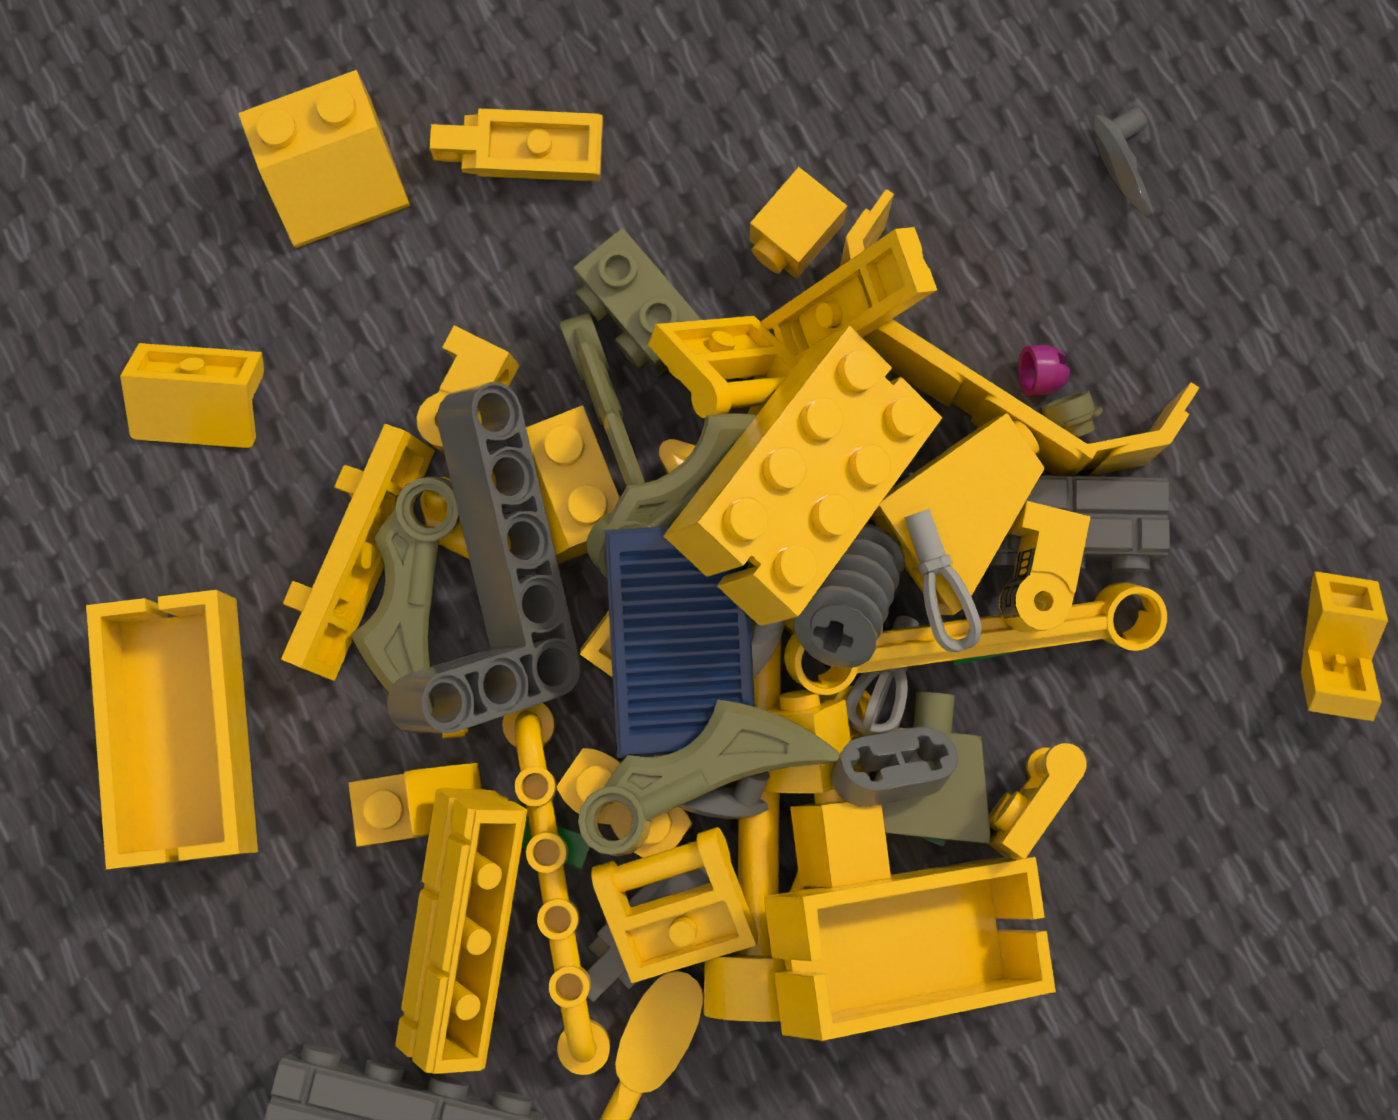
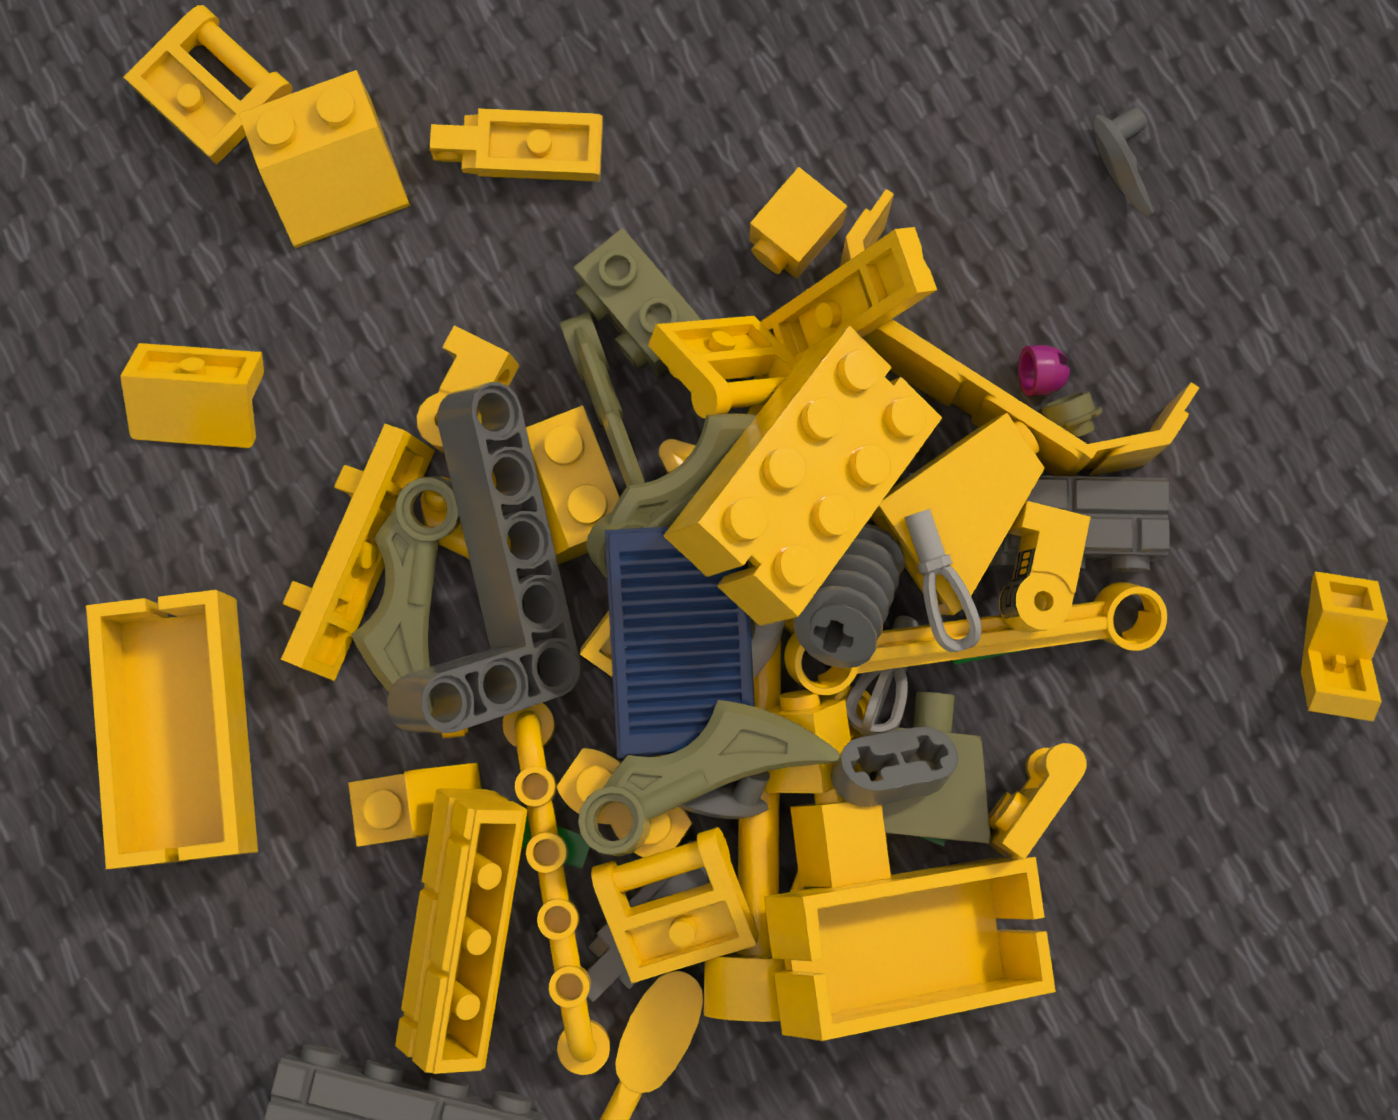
(191, 95): none -> yellow plate

